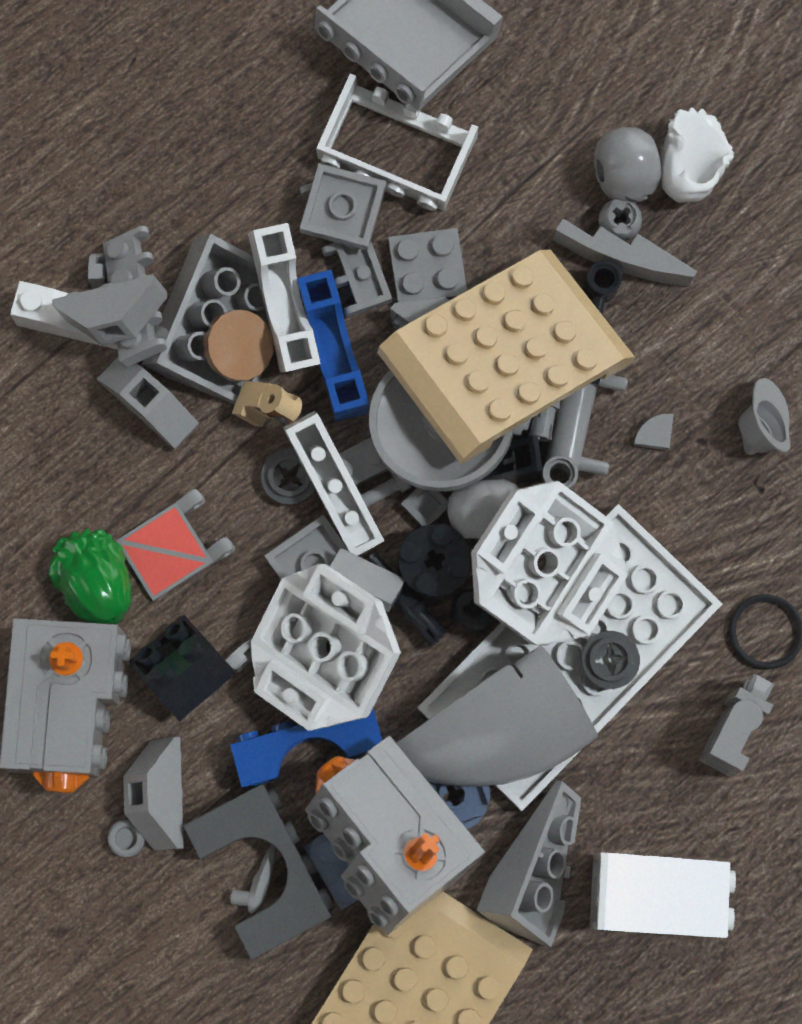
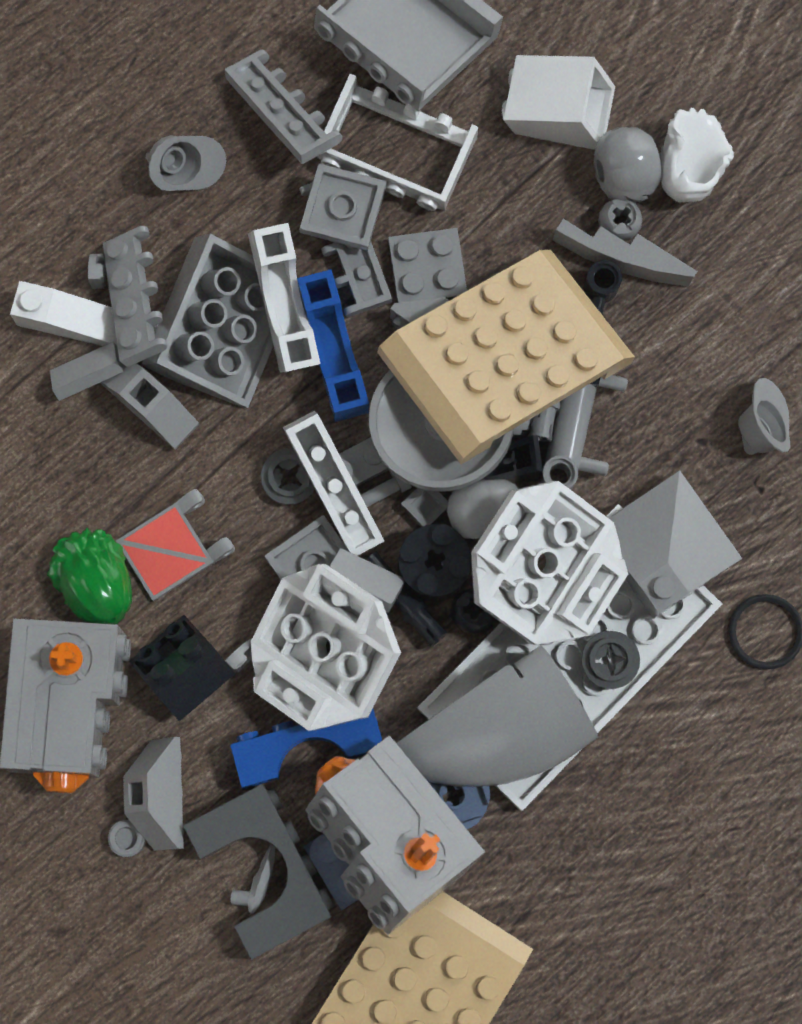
(86, 371): none -> light grey tile
(113, 310): light grey slope -> none
(186, 162): none -> light grey piece
(238, 345): medium nougat tile -> none
(265, 401): tan leg -> none
(280, 108): none -> light grey hinge
(529, 878): light grey wedge -> none
(559, 99): none -> white slope
(655, 433): light grey tile -> none
(661, 895): white slope -> none
(671, 544): none -> light grey slope
(744, 714): light grey hips -> none

